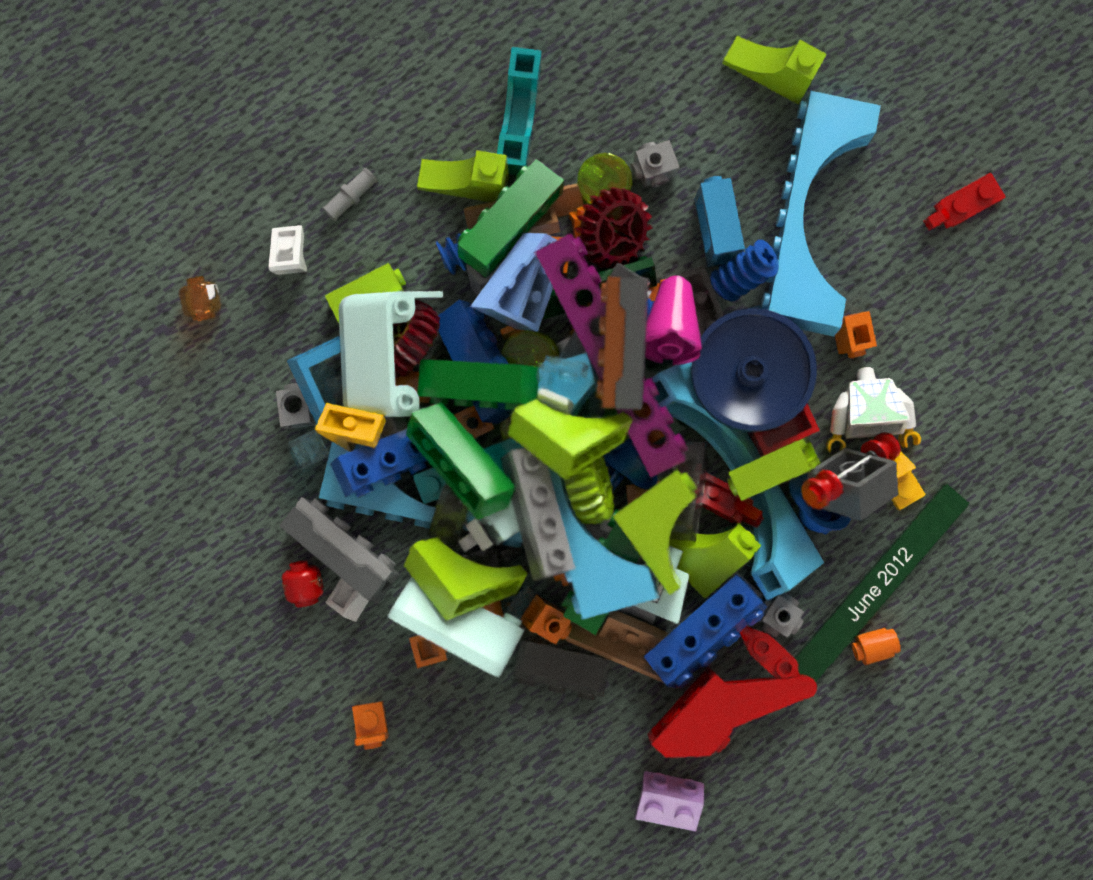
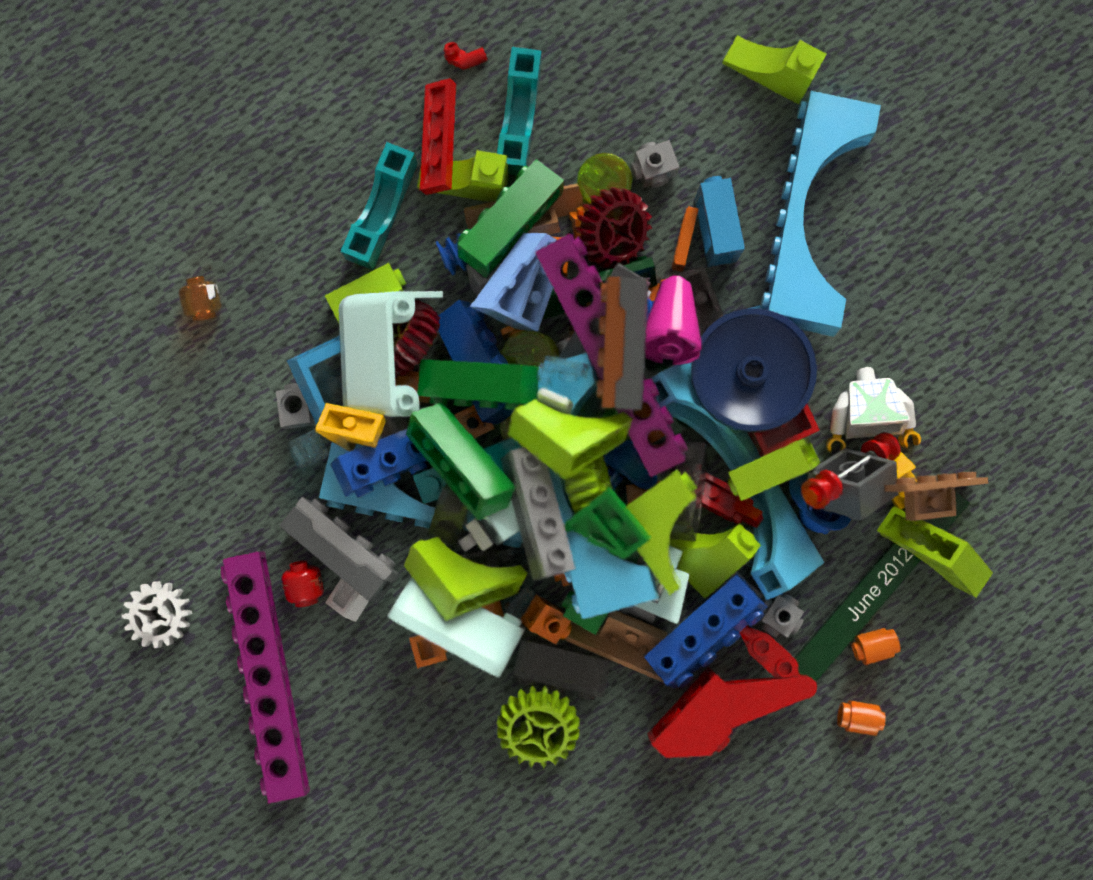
(150, 624): none -> white gear
(272, 784): none -> magenta brick
(287, 250): white slope -> none
(349, 194): light grey pin -> none
(370, 724): orange bracket -> none
(372, 228): none -> teal arch
(438, 137): none -> red plate
(463, 59): none -> red arm
(533, 742): none -> lime gear
(609, 525): none -> green wing
(670, 801): lavender bracket -> none
(684, 238): none -> orange tile
(745, 271): blue piece -> none
(855, 335): orange brick -> none
(861, 717): none -> orange brick
(932, 497): none -> medium nougat bracket
(939, 549): none -> lime arch
(966, 203): red hinge -> none

